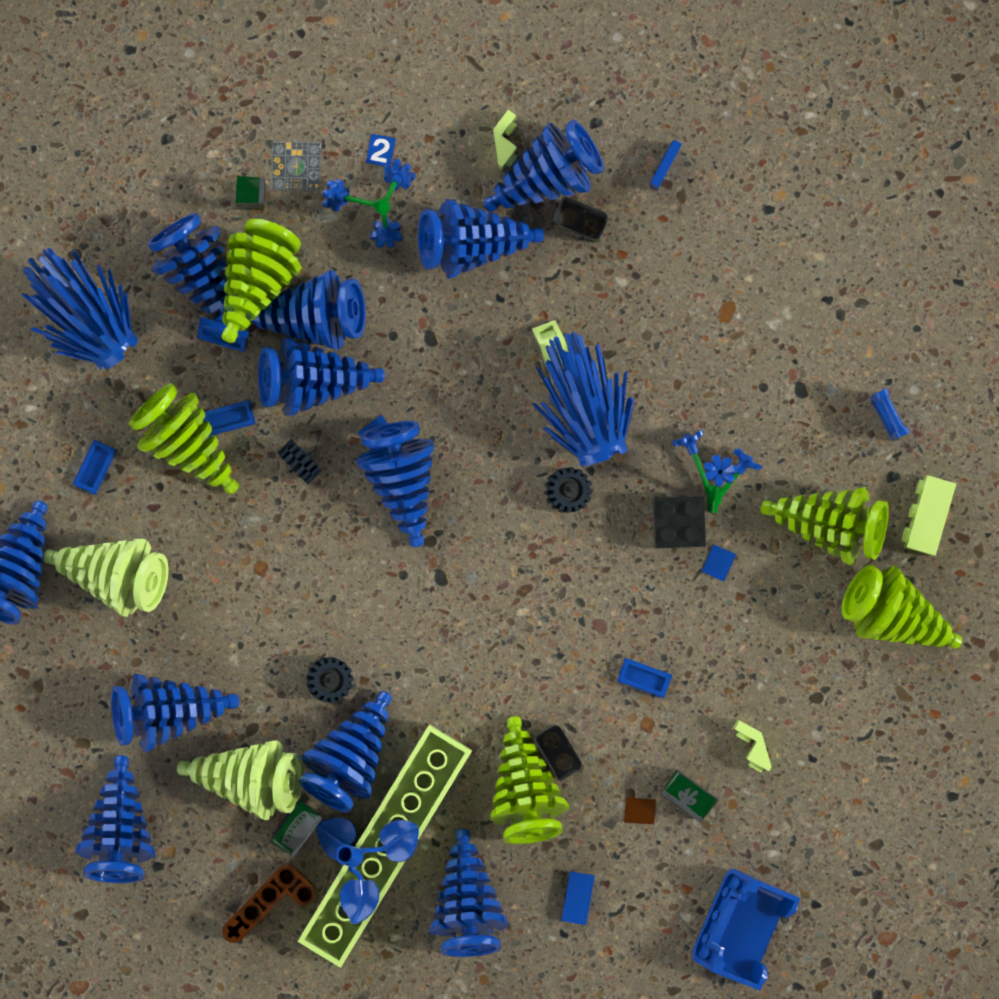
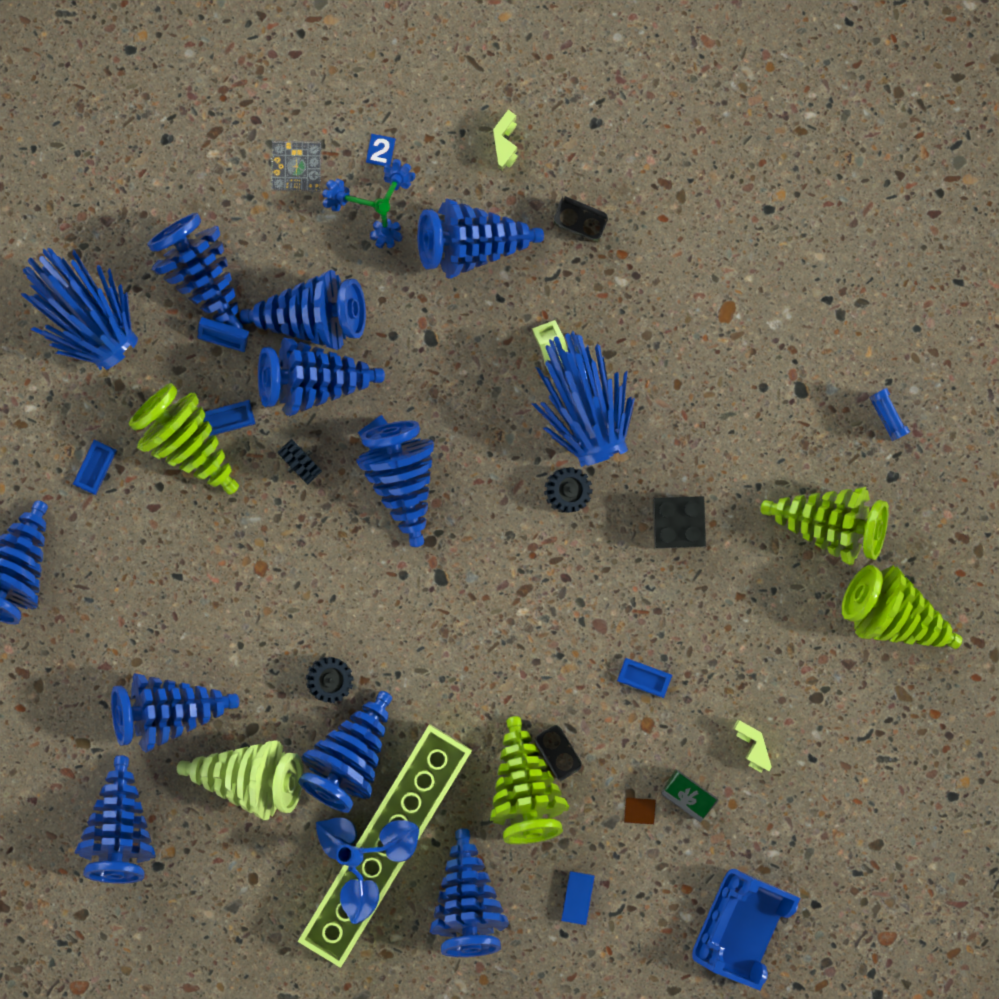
(115, 573): yellowish green plant -> none
(250, 193): dark green piece -> none
(257, 269): lime plant -> none
(264, 905): reddish brown beam -> none
(296, 828): piece -> none
(550, 168): blue plant -> none
(665, 164): blue tile -> none
(718, 471): blue plant -> none
(718, 562): blue sticker -> none
(928, 515): yellowish green brick -> none

